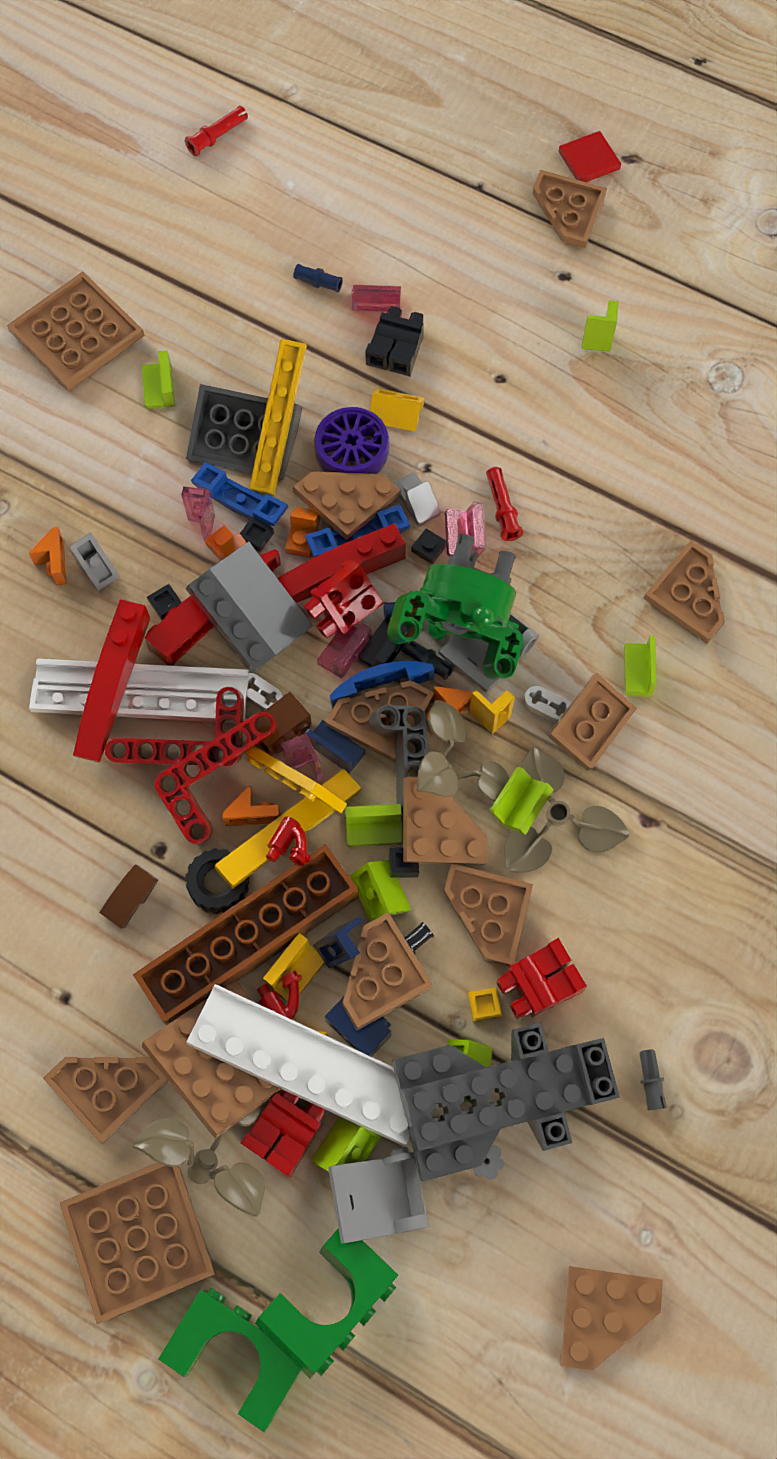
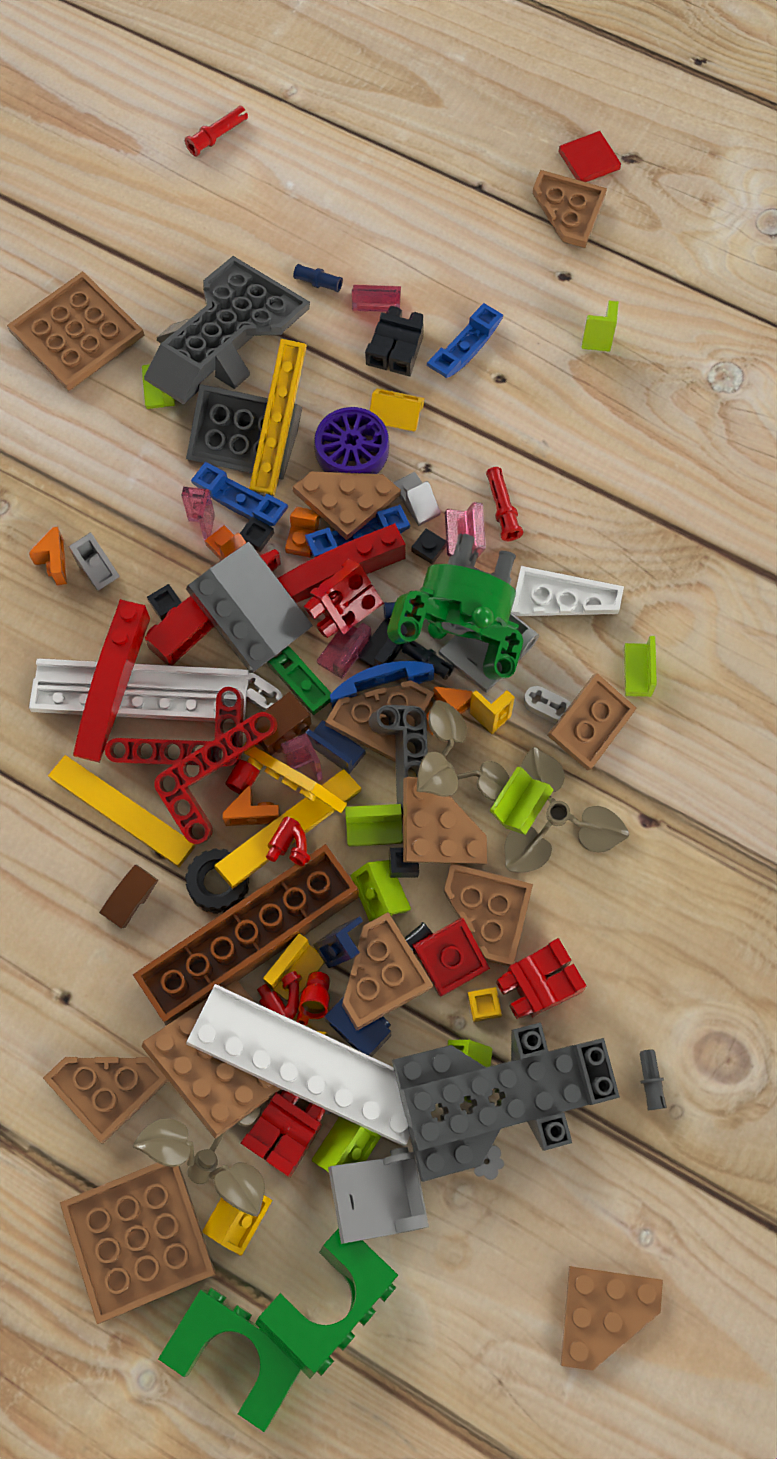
(121, 811): none -> yellow tile
(233, 1227): none -> yellow panel
(237, 307): none -> dark grey piece
(242, 776): none -> red beam
(300, 680): none -> green plate
(314, 998): none -> red piece
(451, 957): none -> red tile
(467, 343): none -> blue slope
(560, 594): none -> white wing
(690, 593): medium nougat plate -> none

